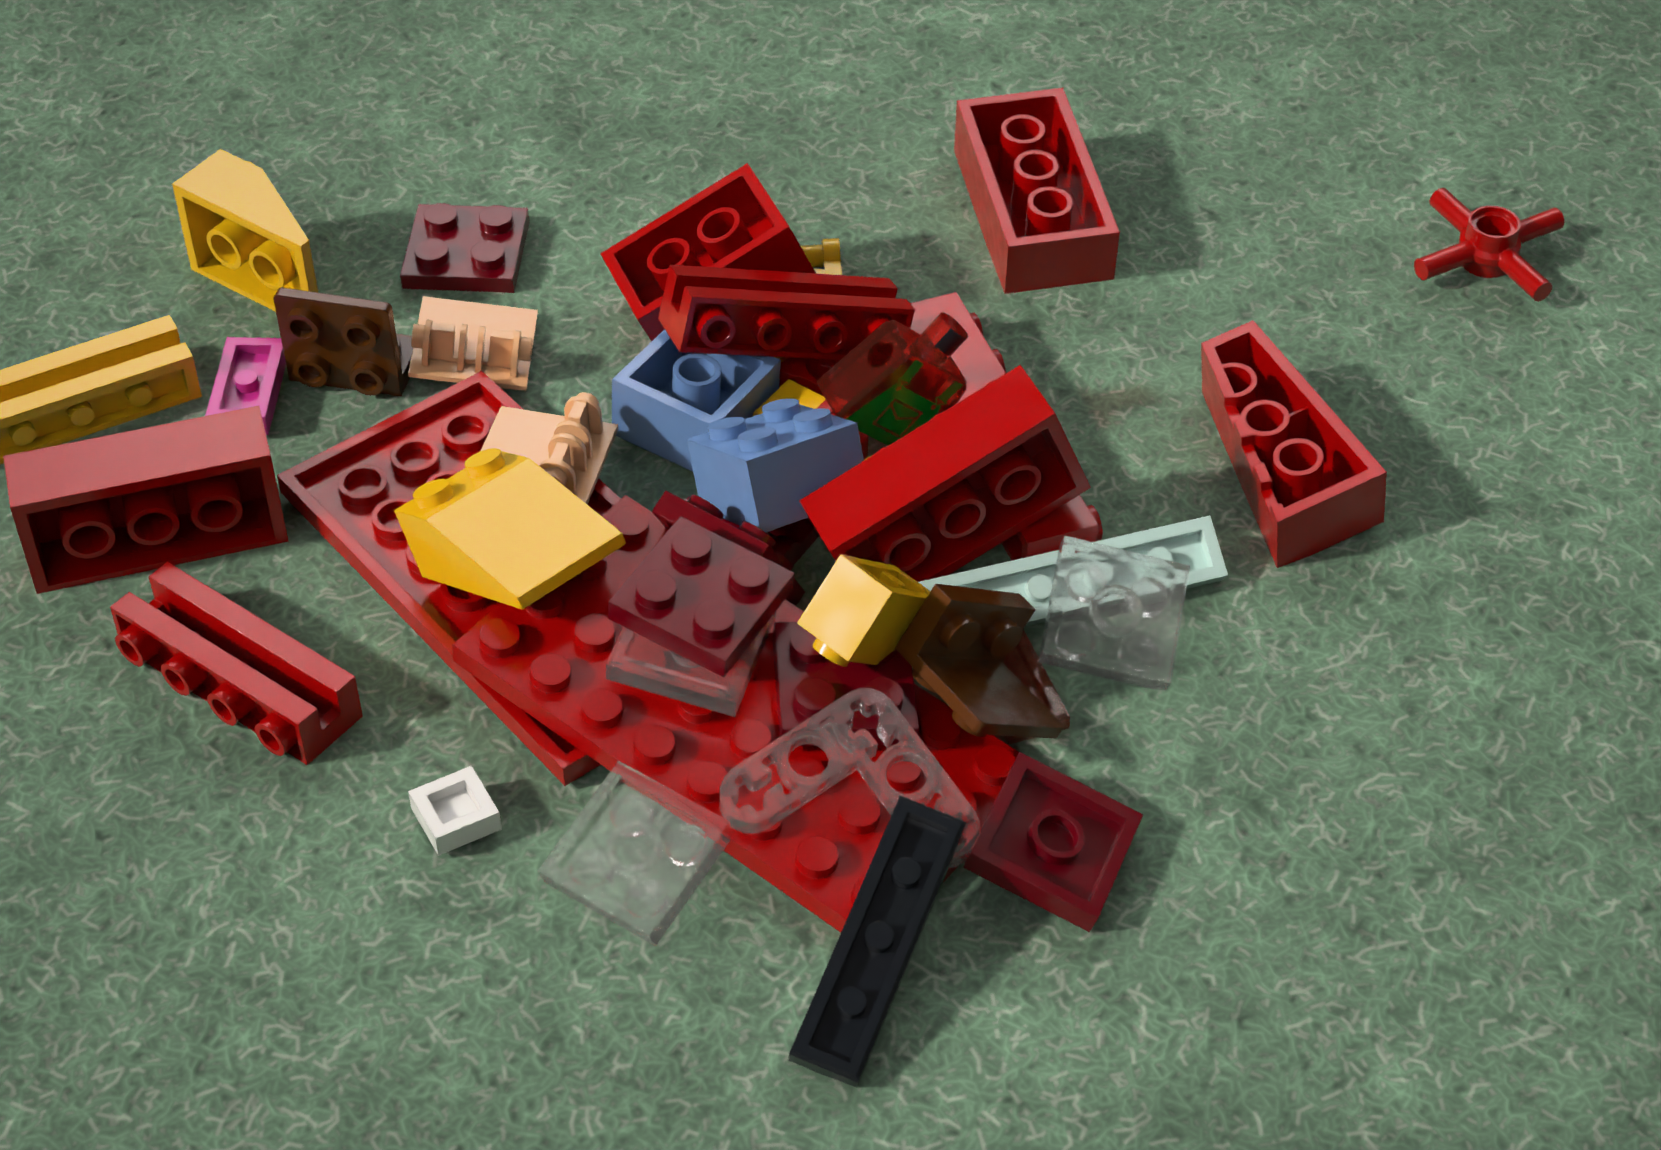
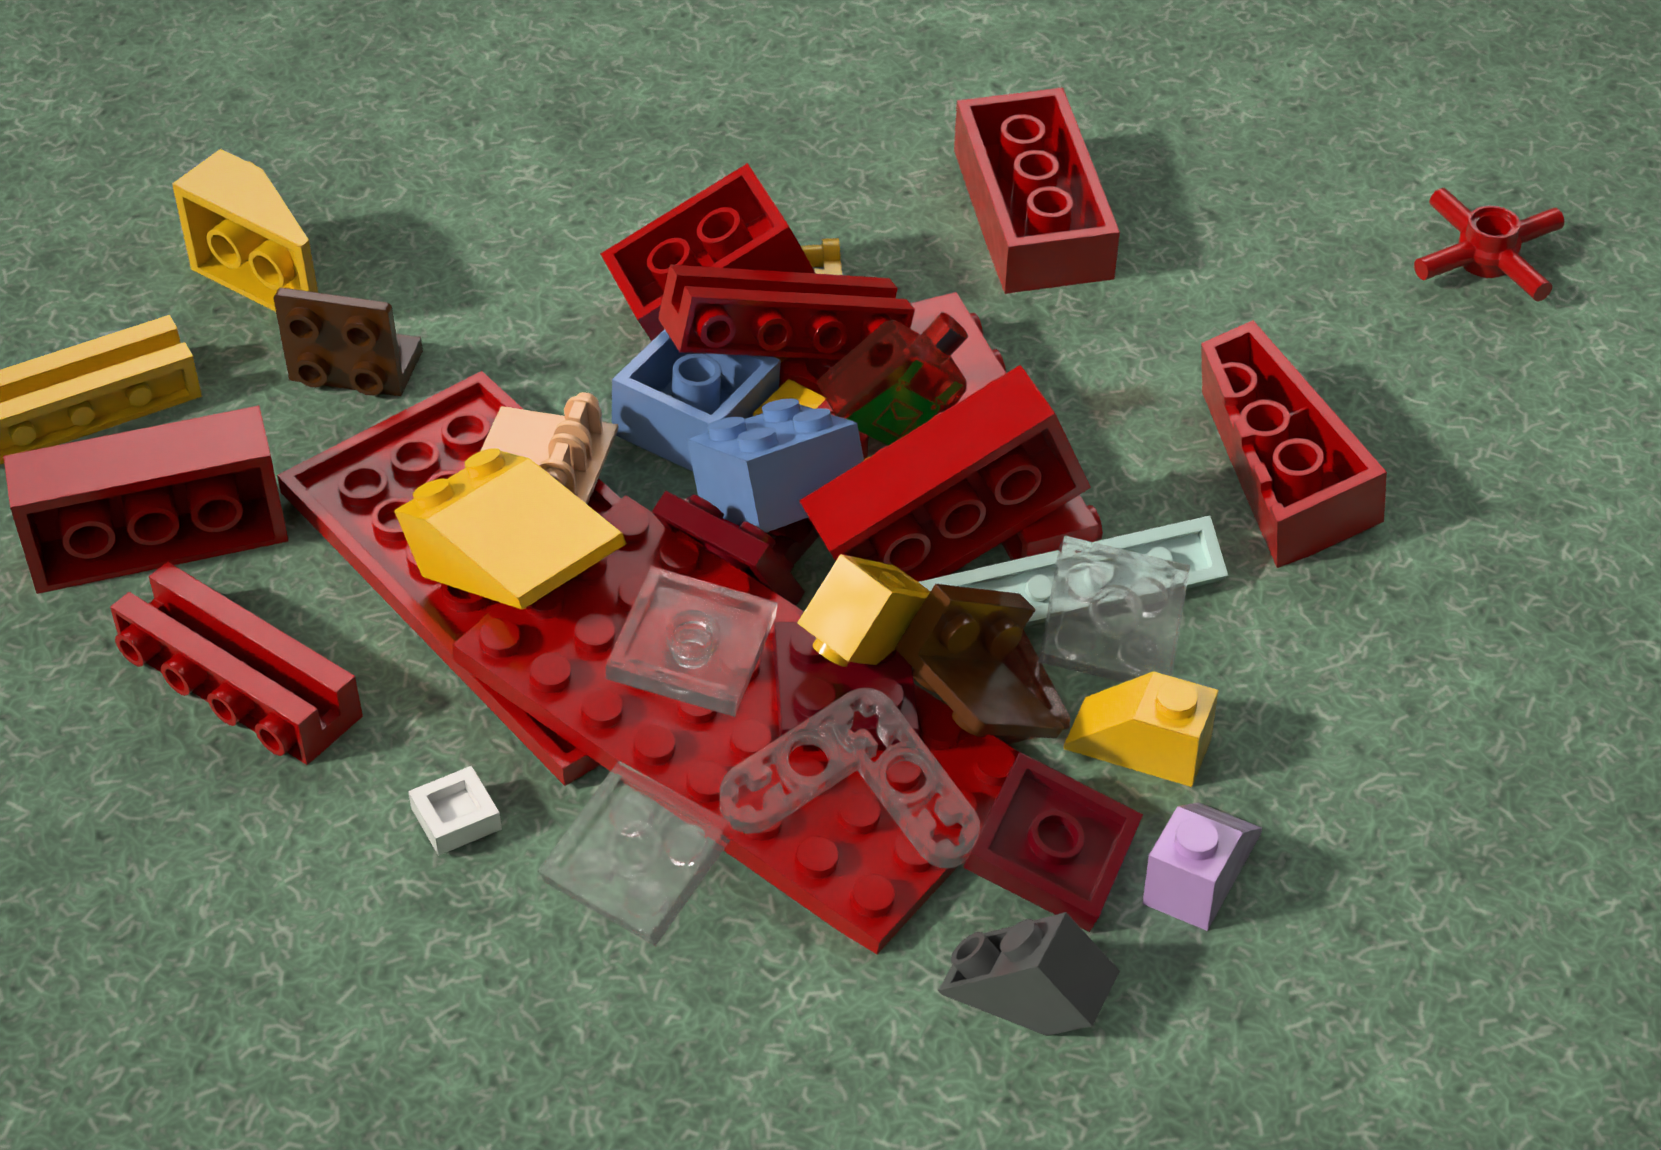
(249, 376): dark pink plate -> none
(465, 248): plate -> none
(471, 337): light nougat hinge -> none
(701, 596): dark red plate -> none
(877, 942): black tile -> none
(1033, 975): none -> dark grey slope
(1148, 726): none -> yellow slope
(1197, 862): none -> lavender slope

